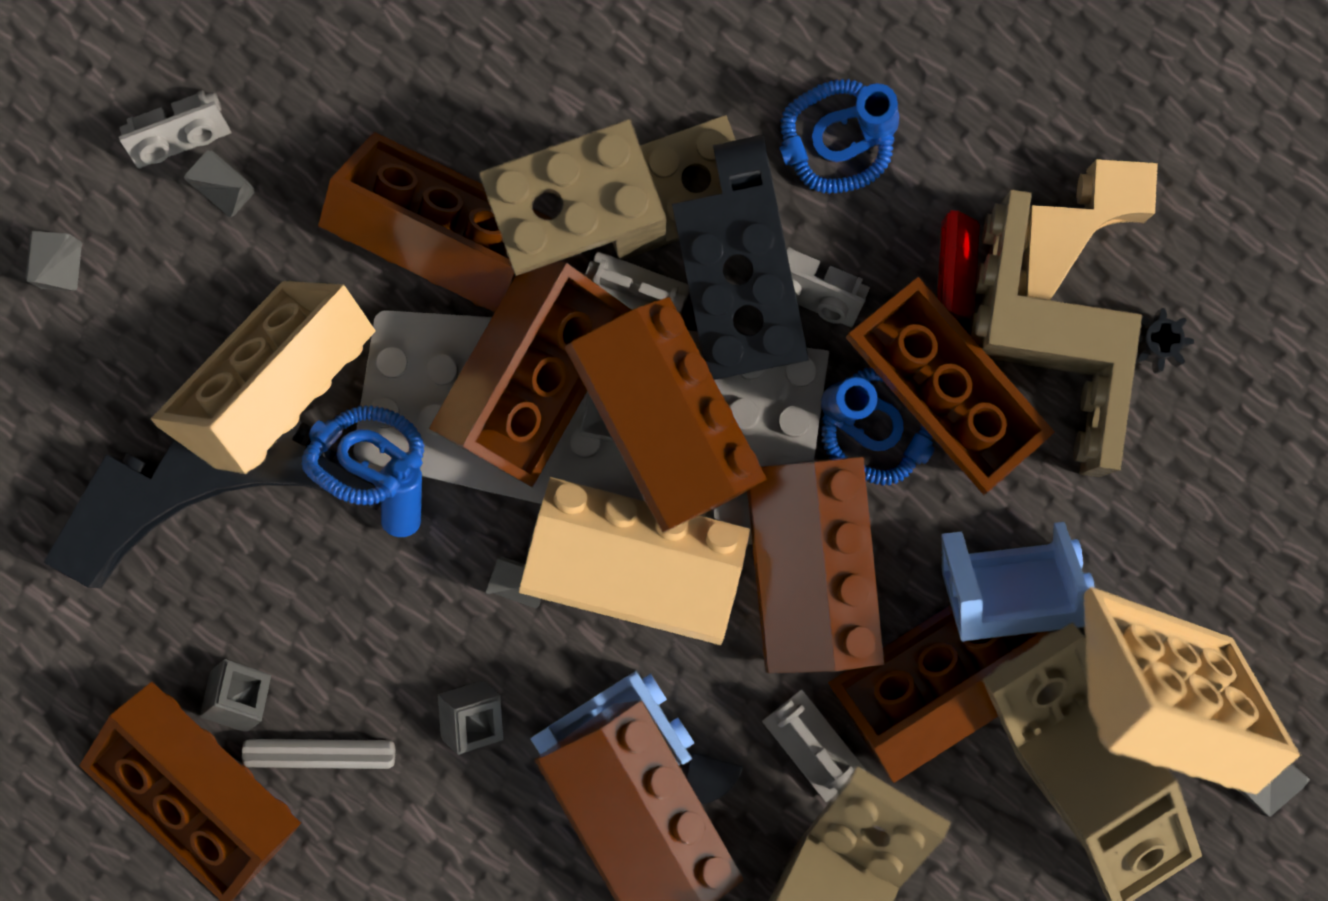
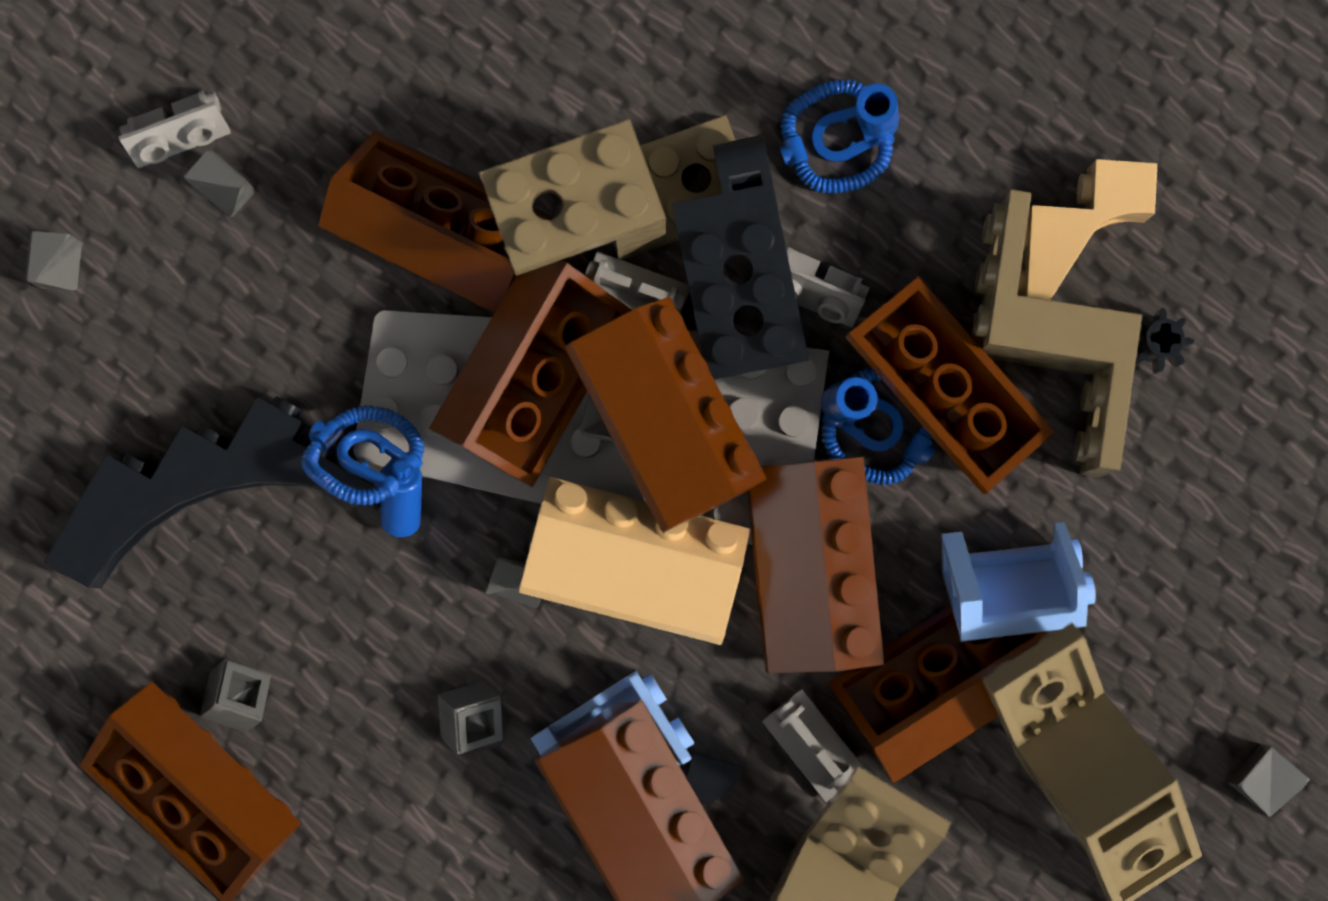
(266, 374): tan slope -> none
(318, 753): light grey axle -> none
(958, 264): red slope -> none
(1179, 696): tan slope -> none

